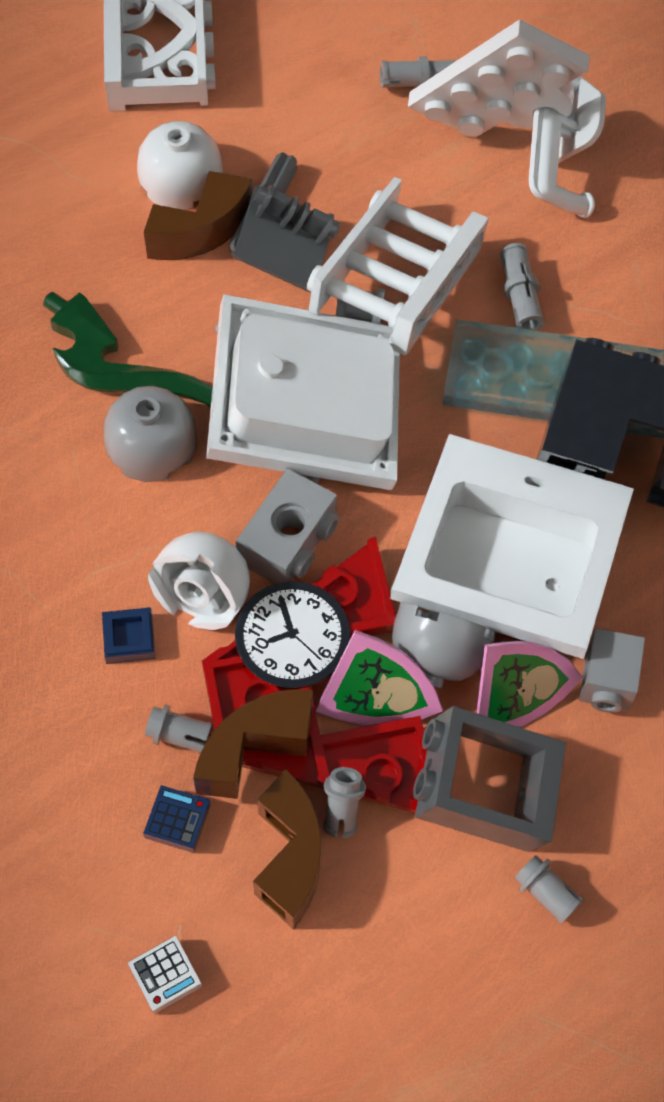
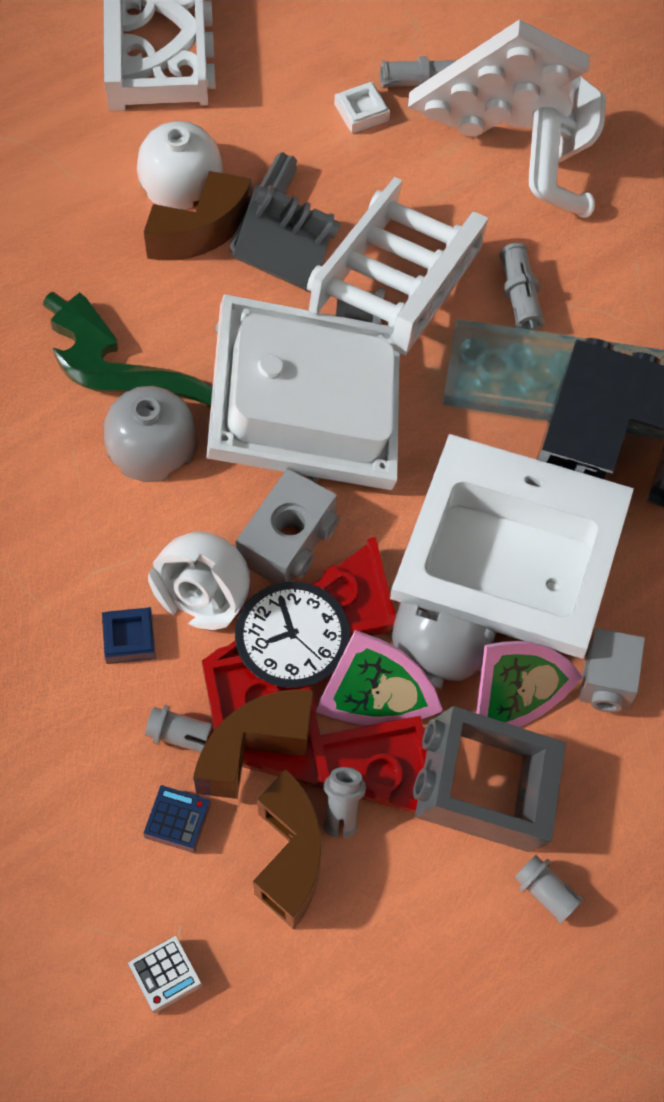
(362, 107): none -> white tile

